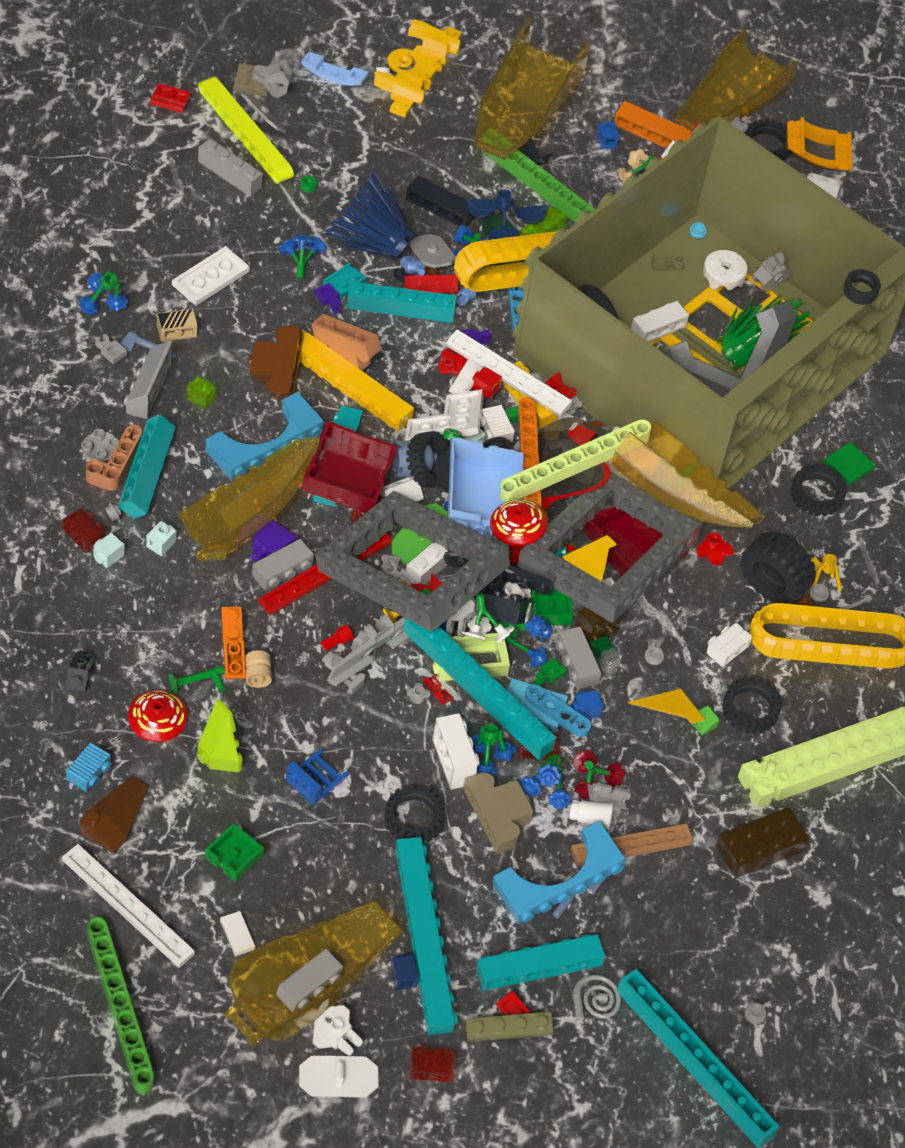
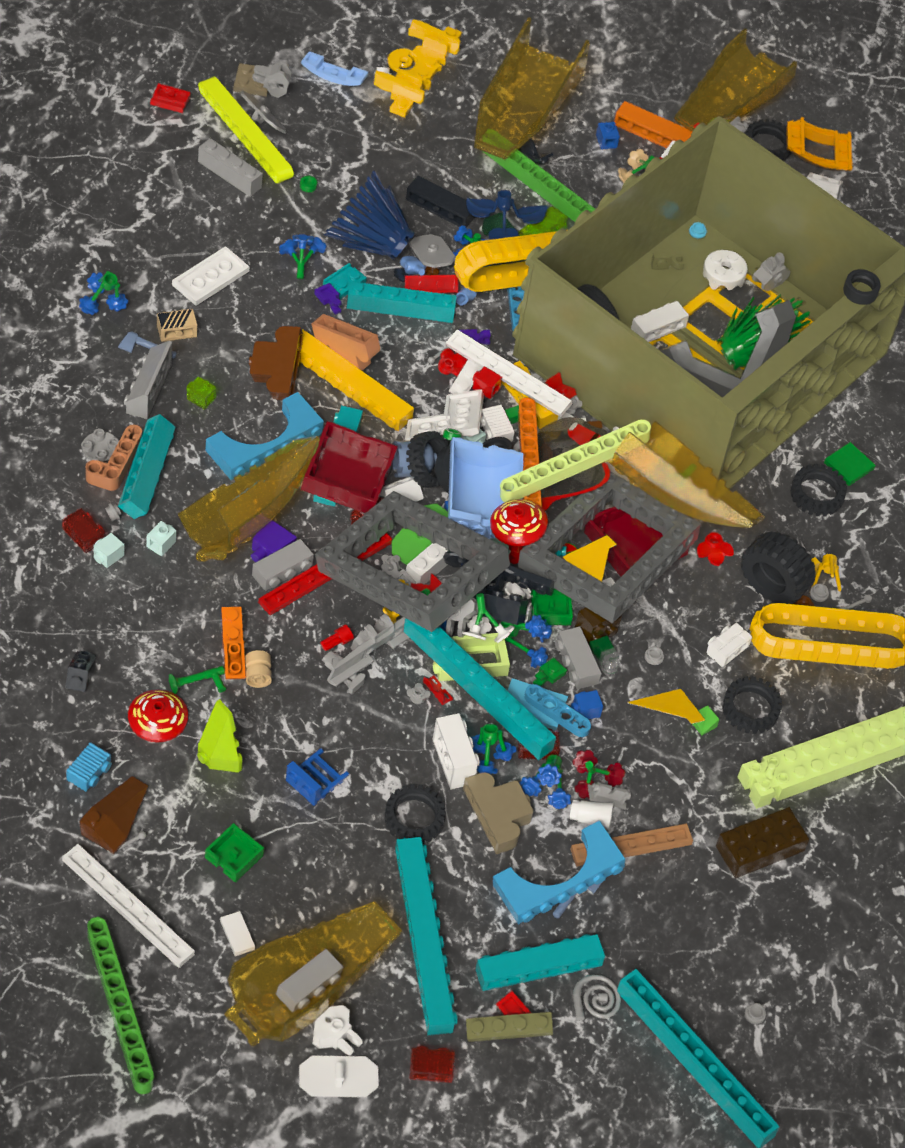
(111, 350): light grey plate -> none
(403, 972): dark blue brick -> none

